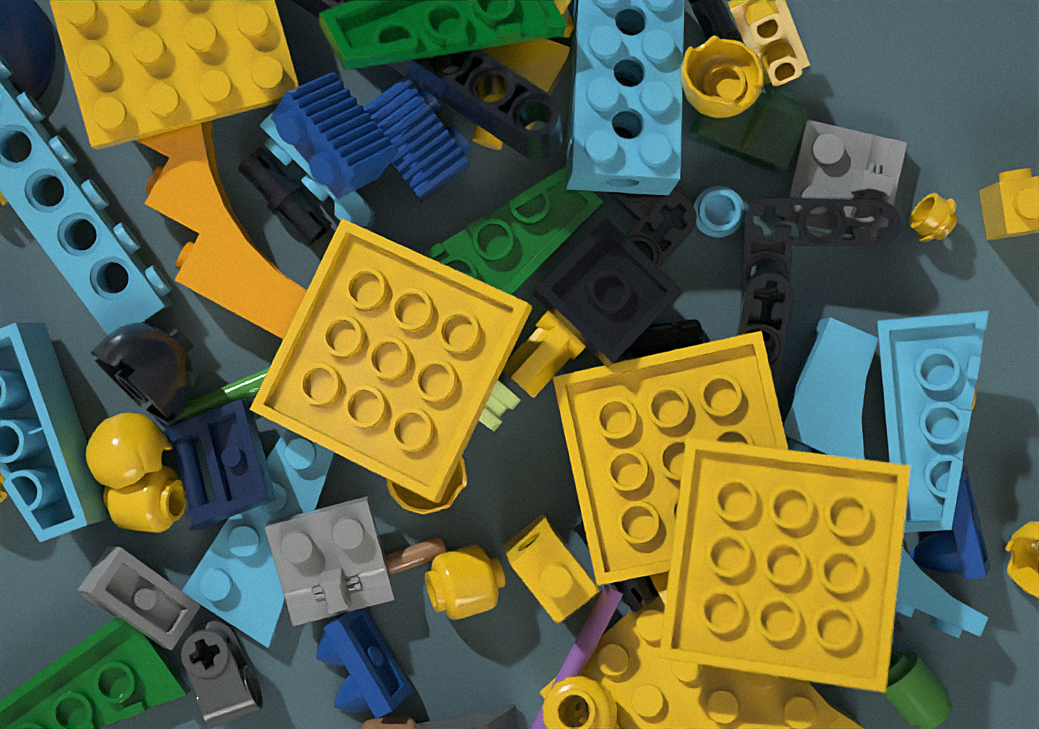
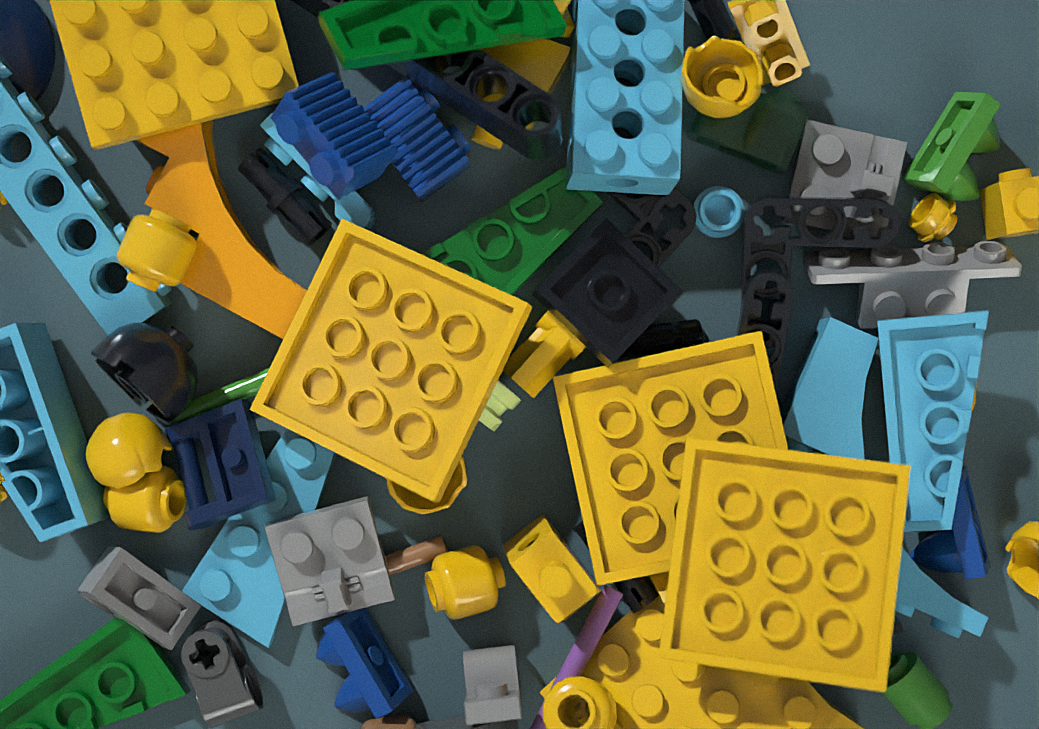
(156, 250): none -> yellow head
(492, 685): none -> light grey plate
(910, 280): none -> light grey bracket
(962, 129): none -> bright green tile

